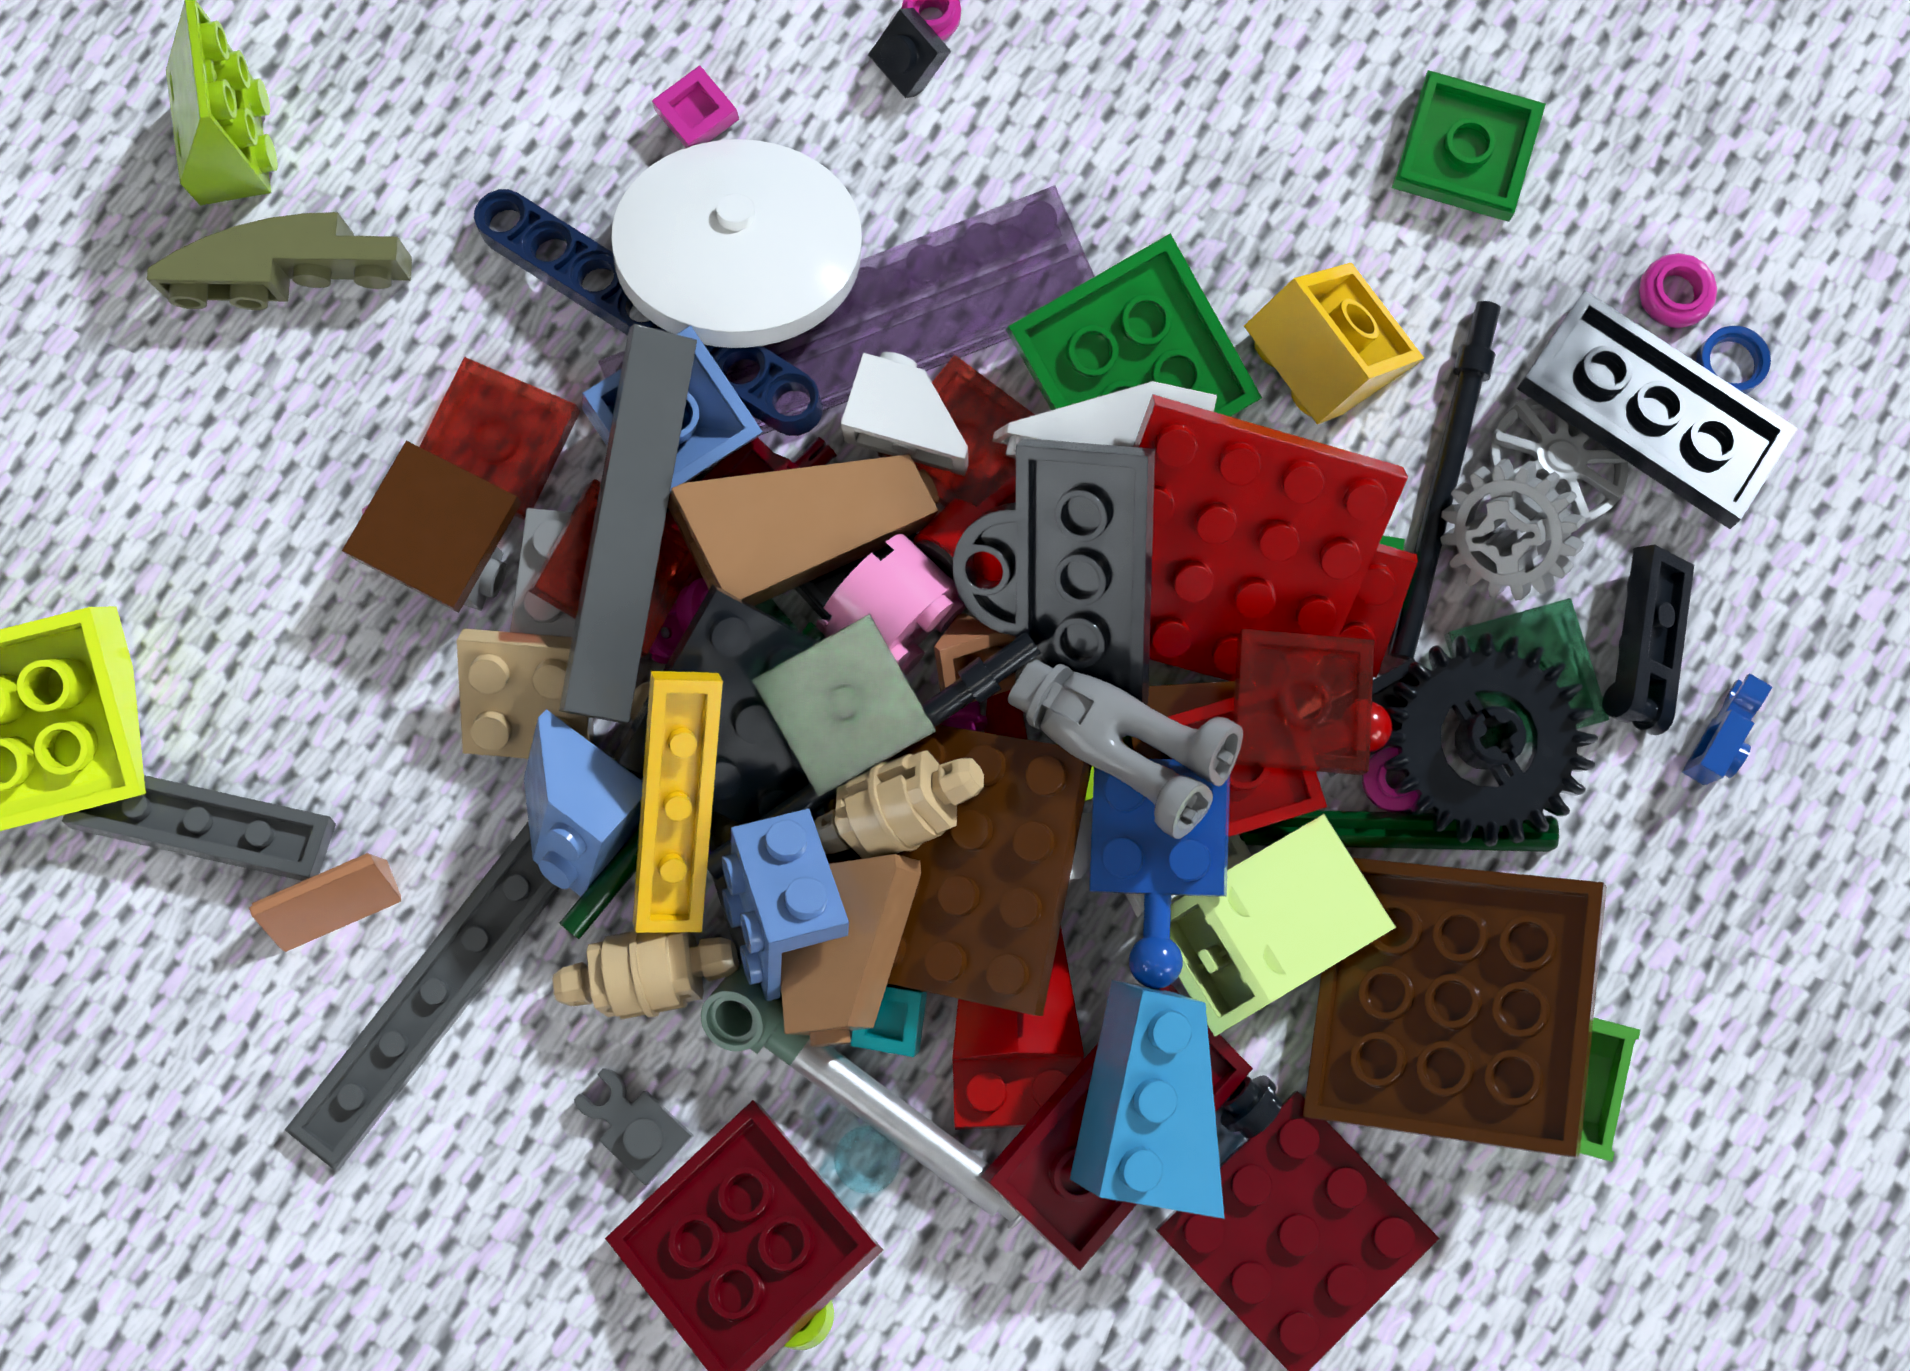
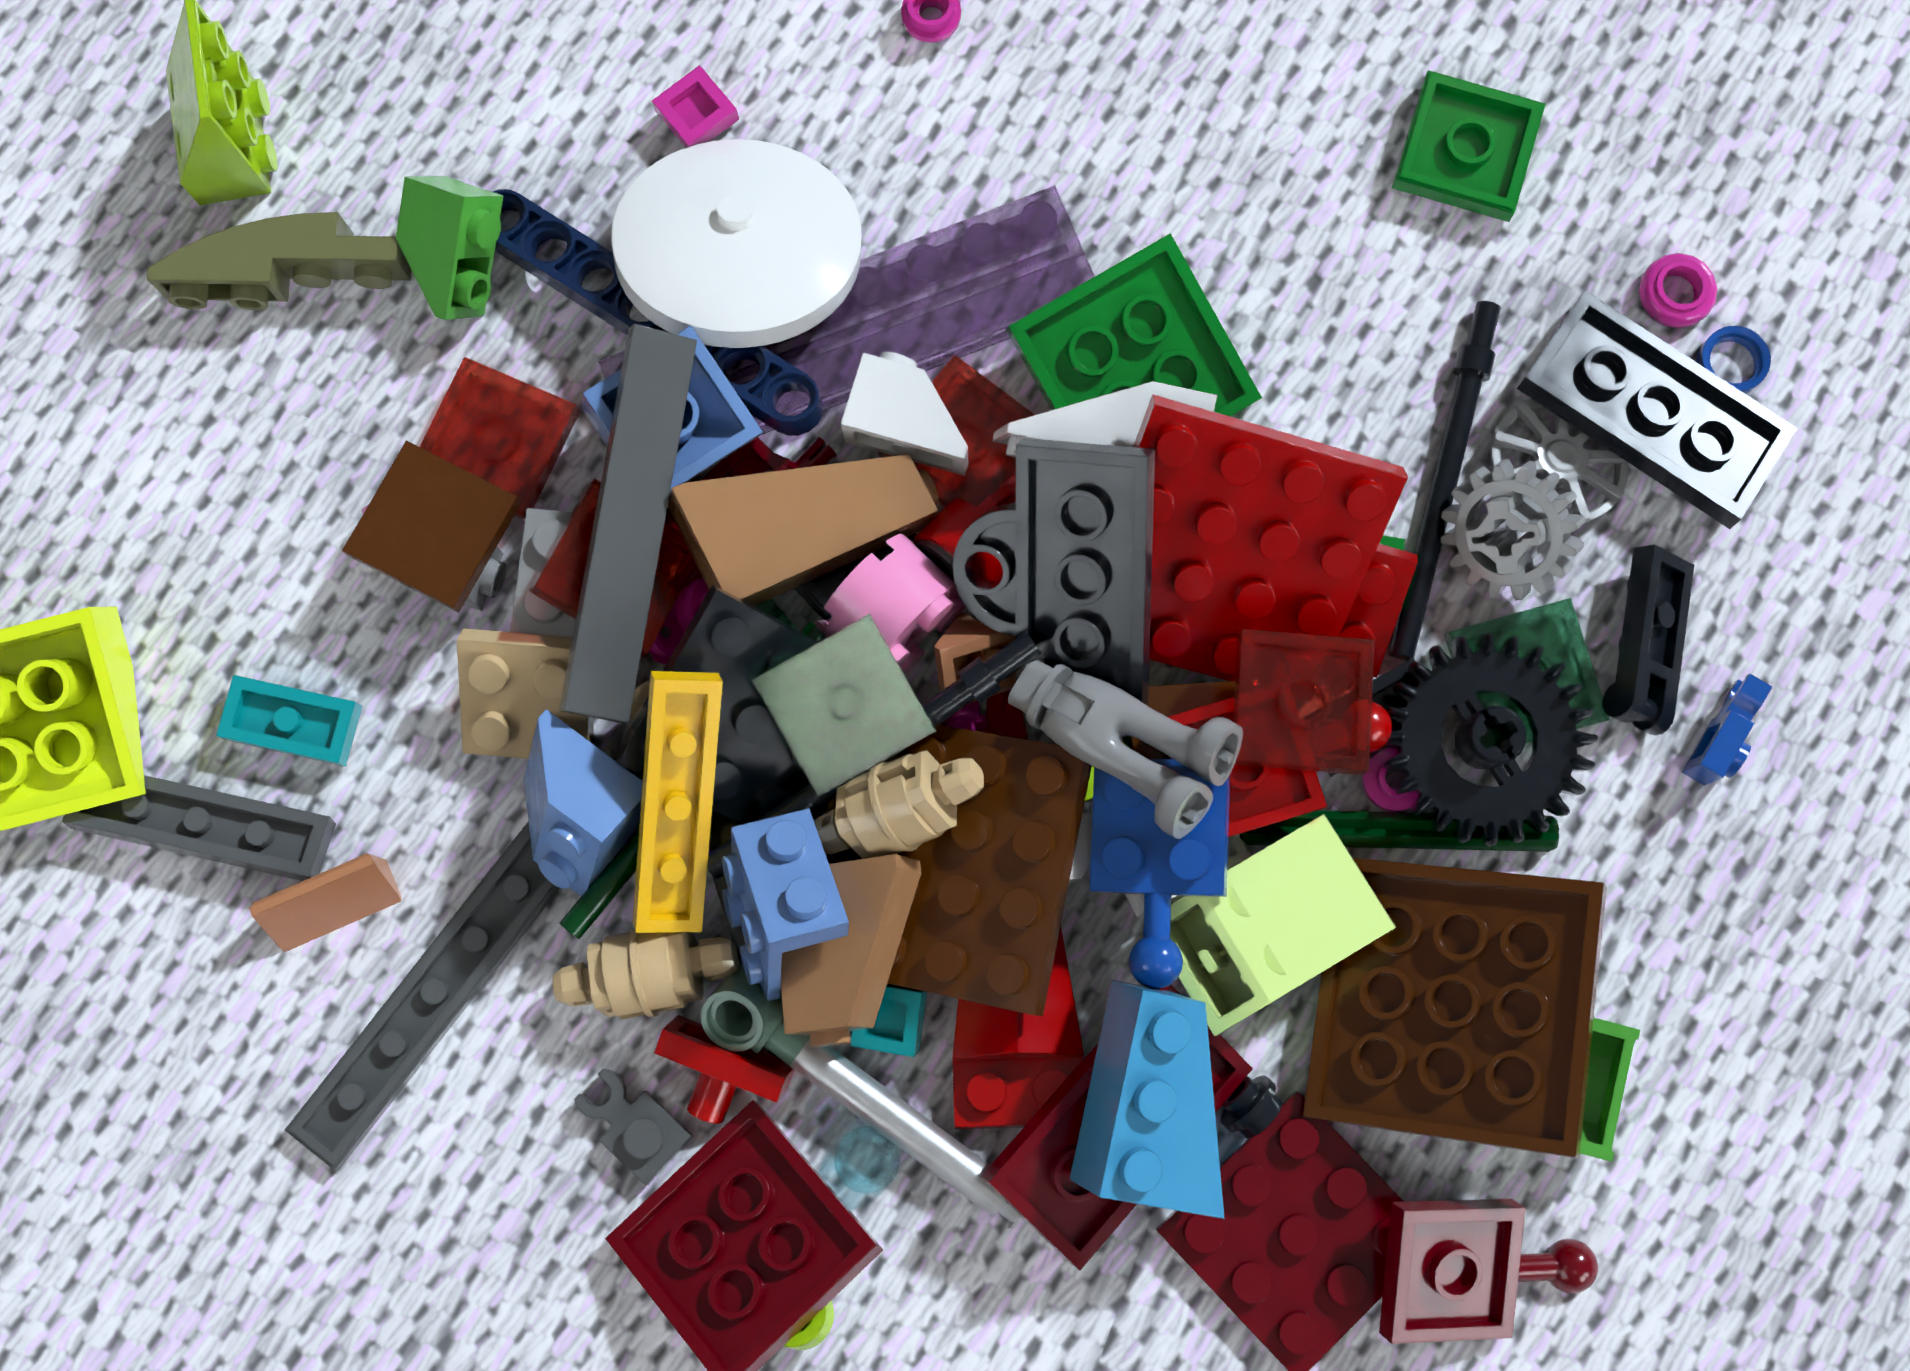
(289, 720): none -> teal plate
(450, 242): none -> bright green slope
(720, 1069): none -> red tile
(909, 52): black plate -> none
(1331, 341): yellow slope -> none
(1459, 1270): none -> plate

